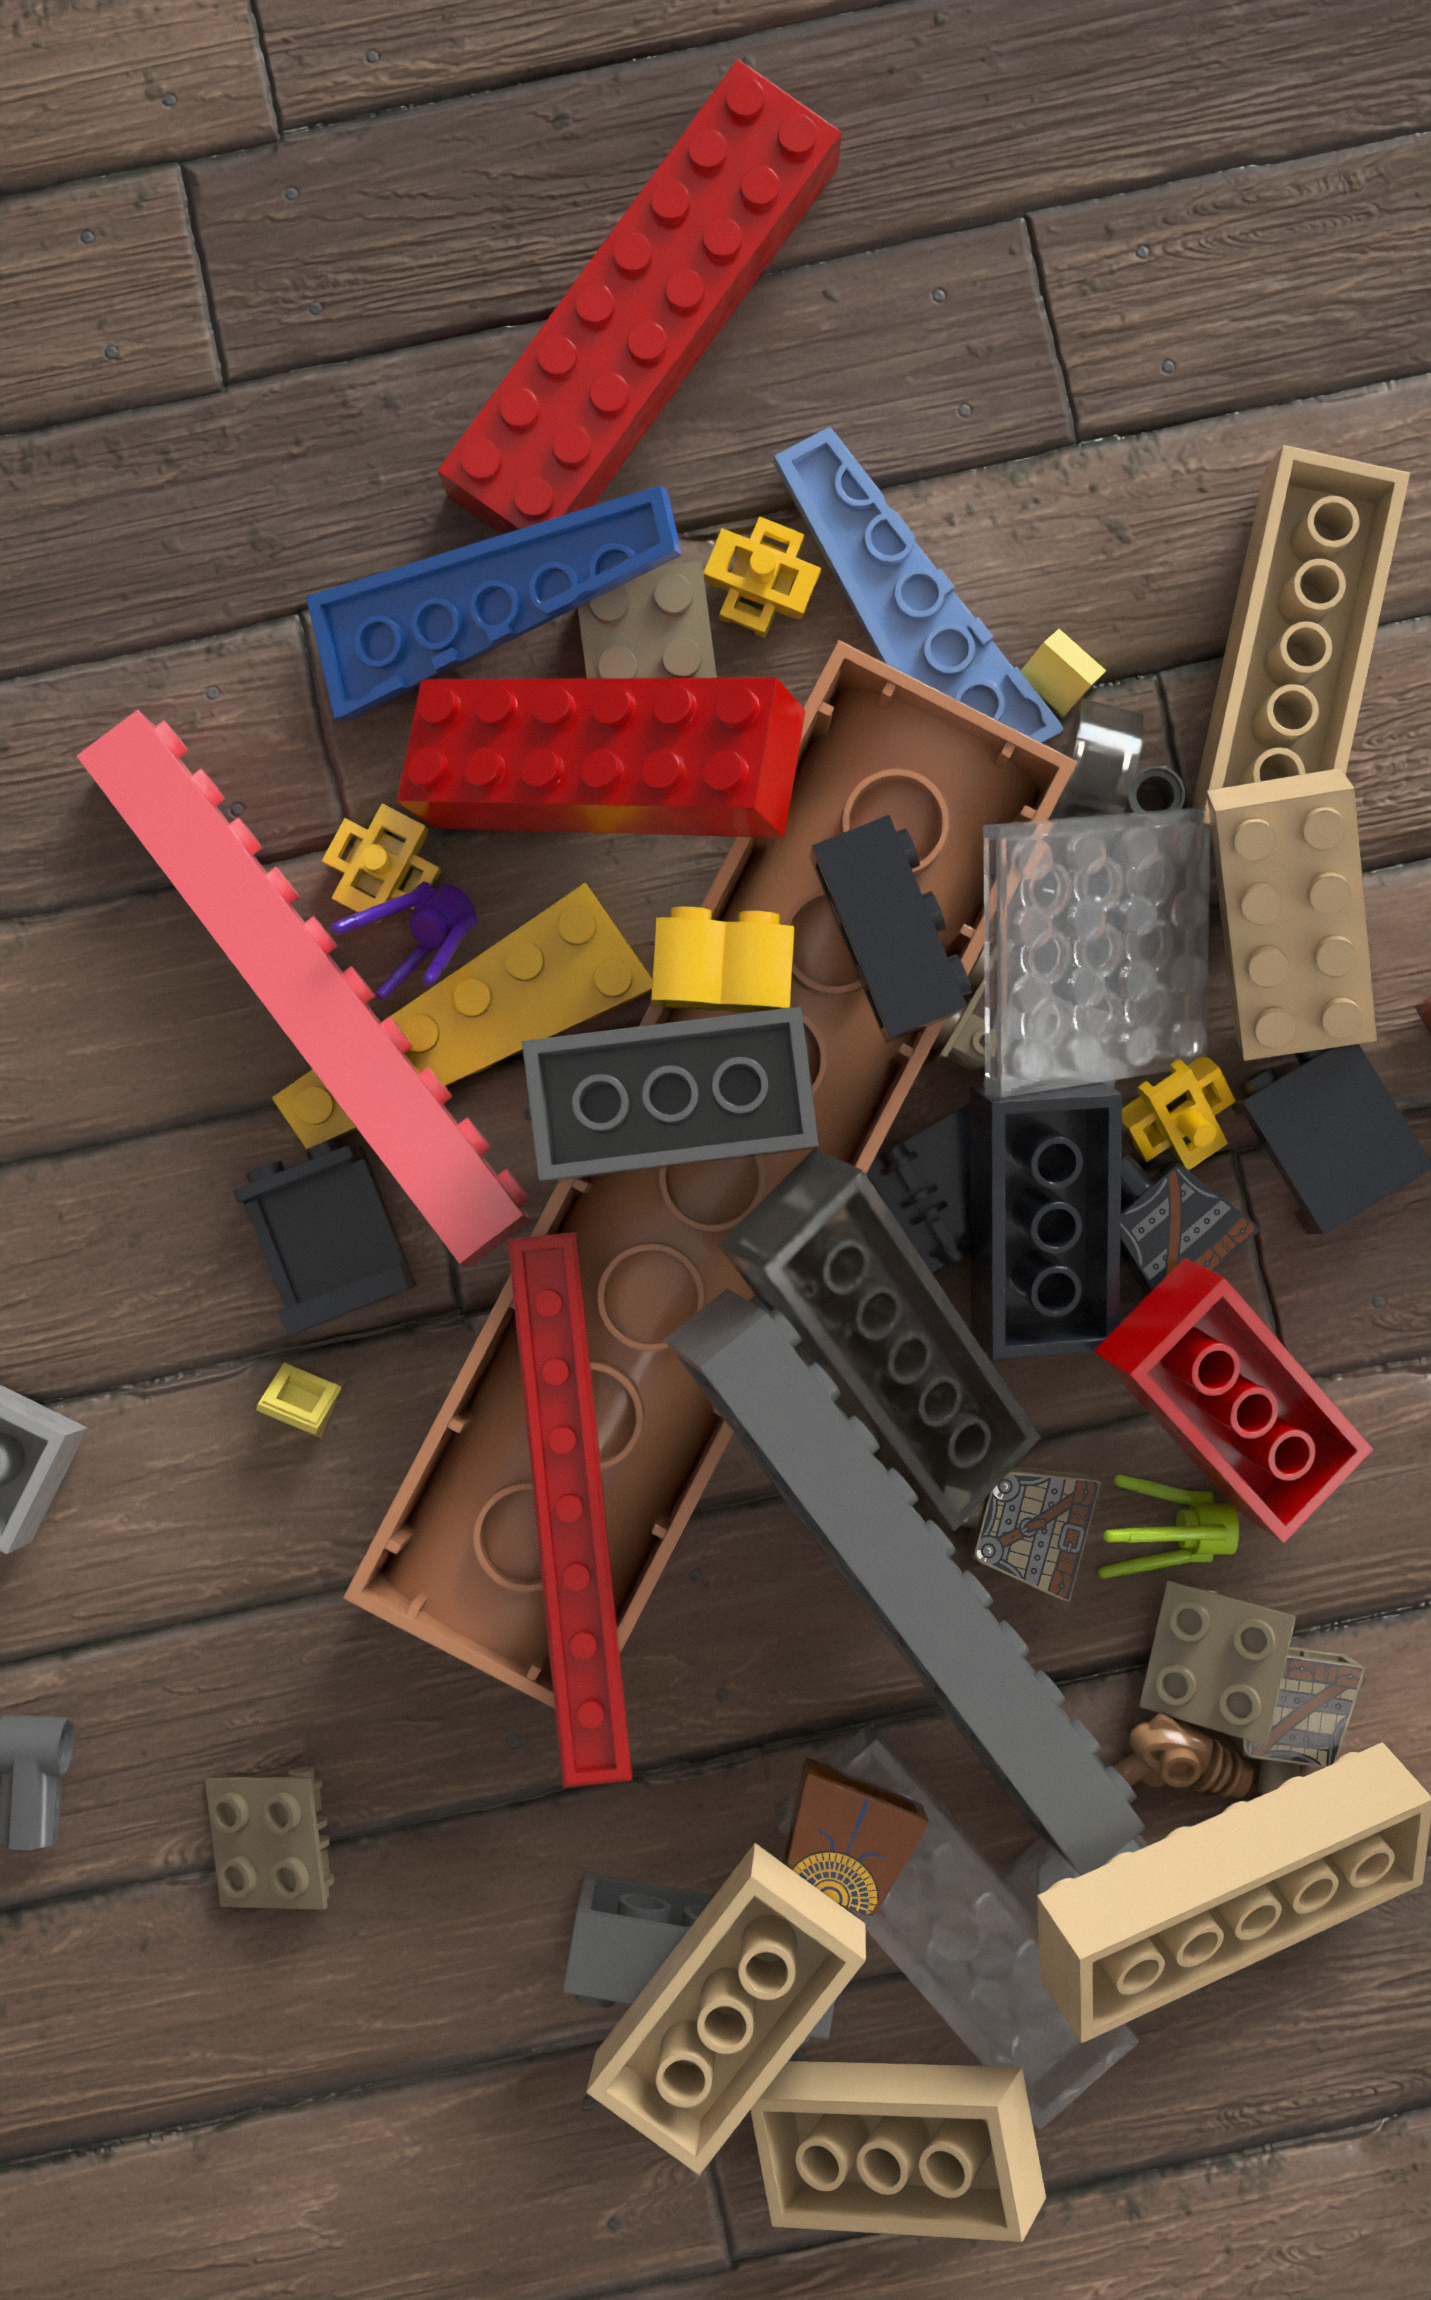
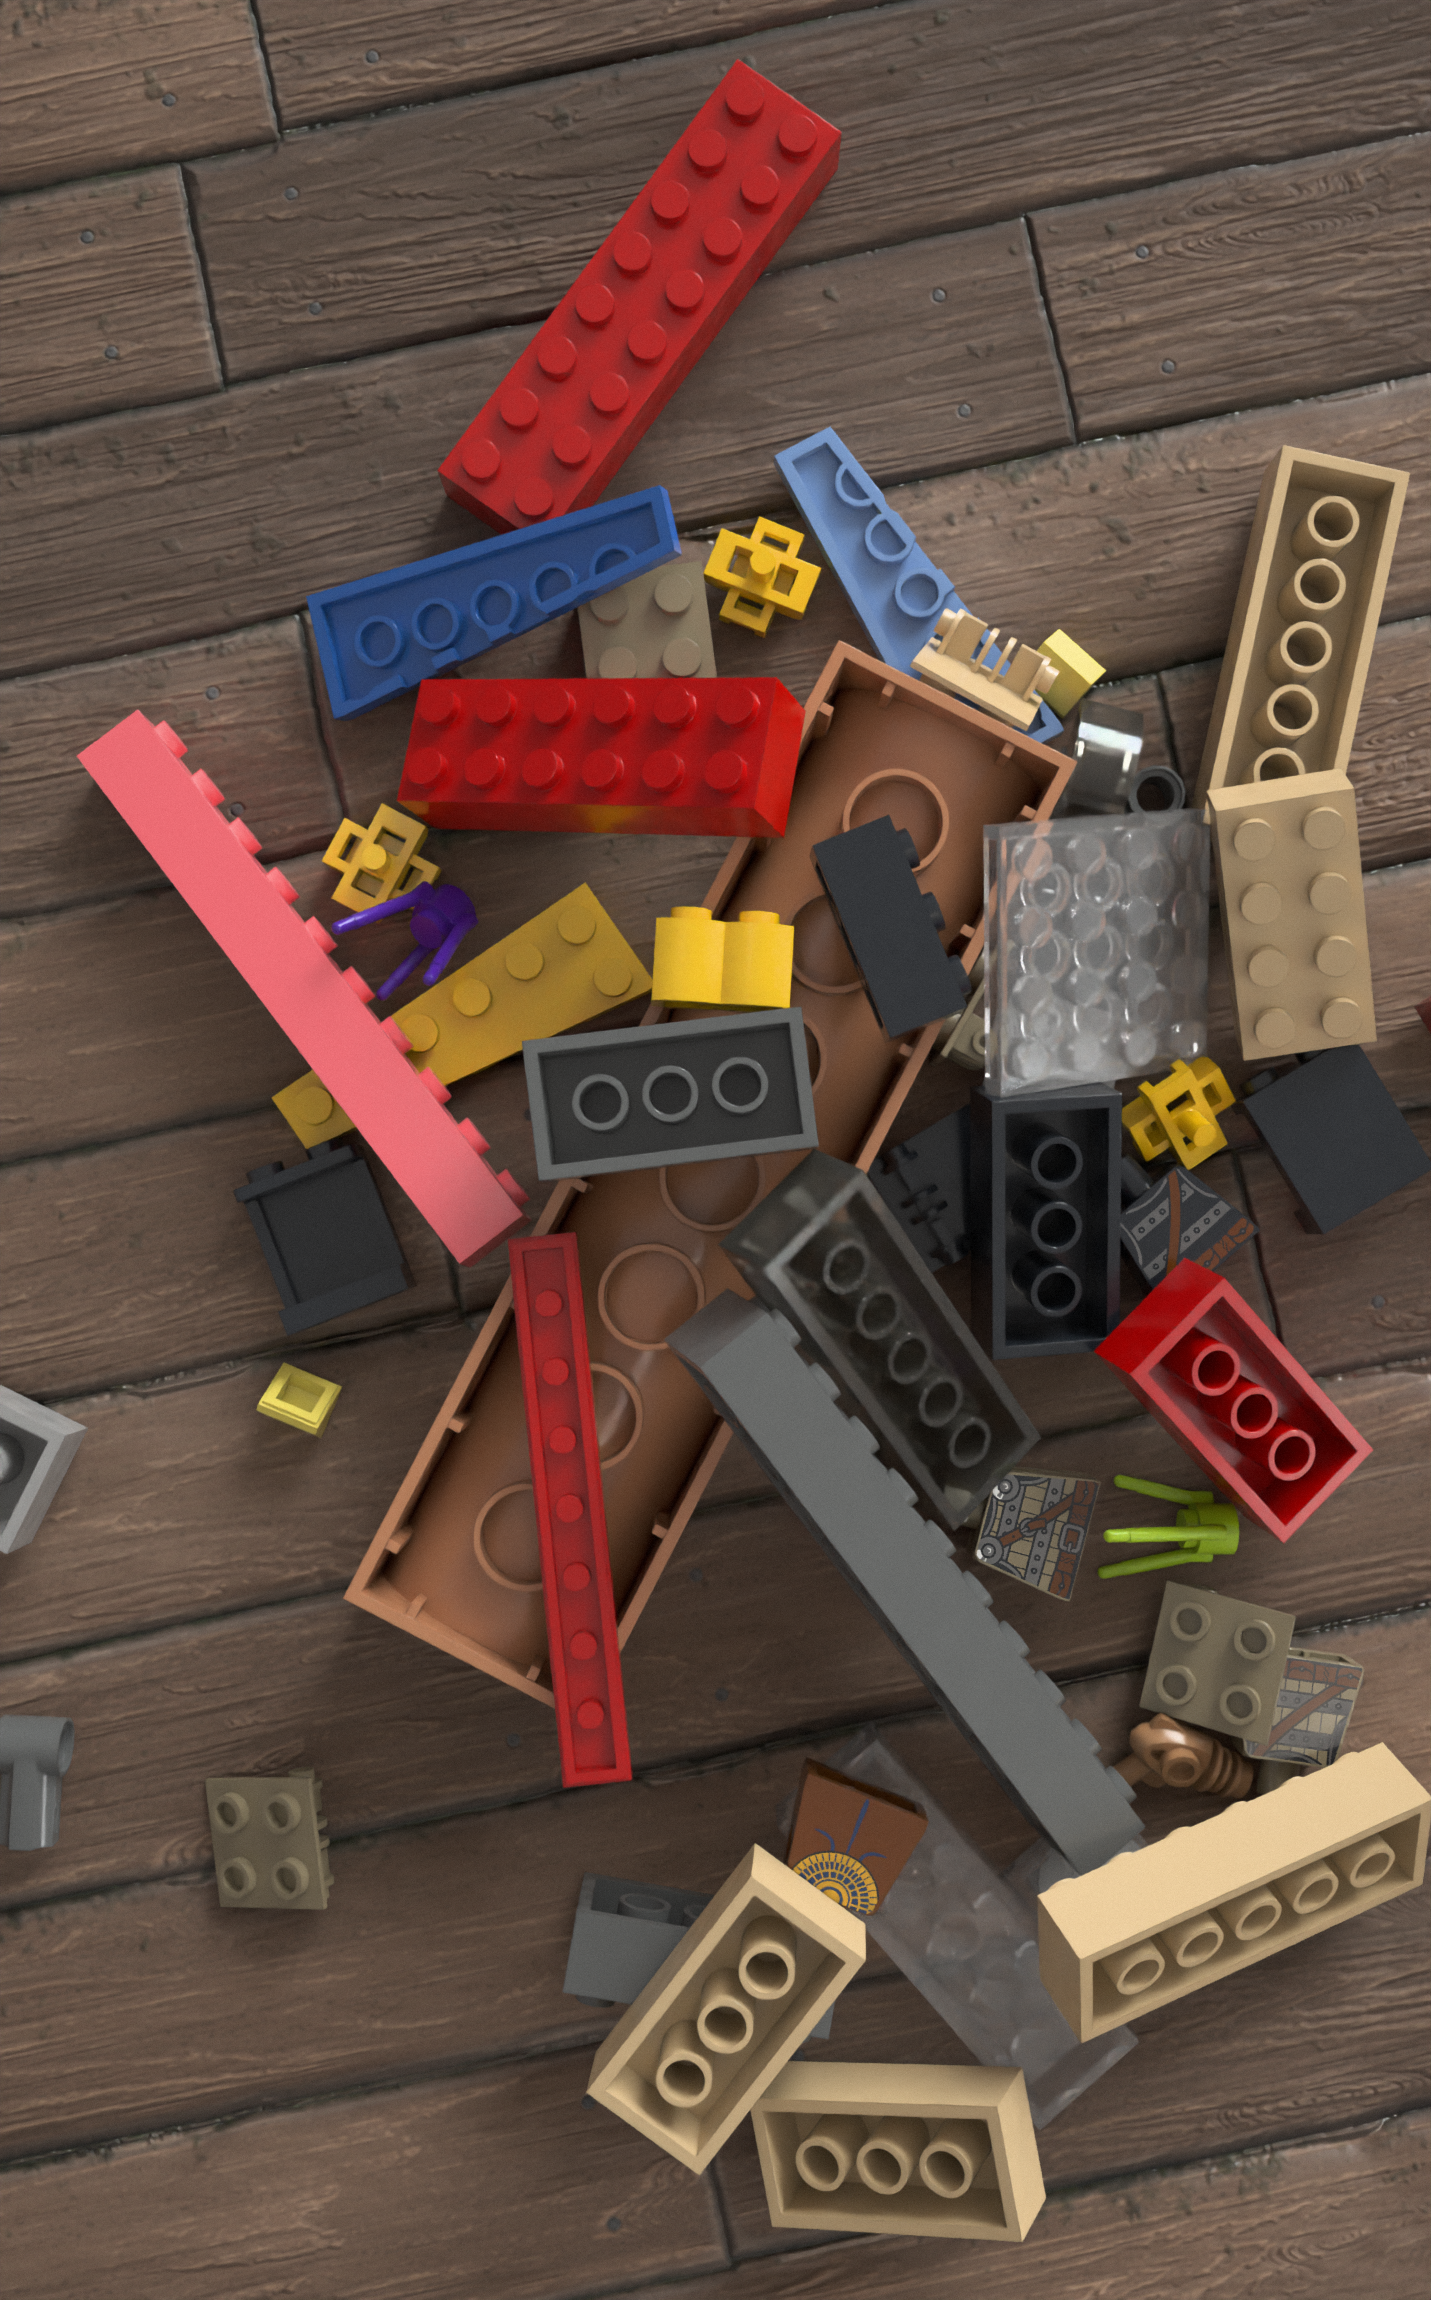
(951, 670): none -> tan hinge

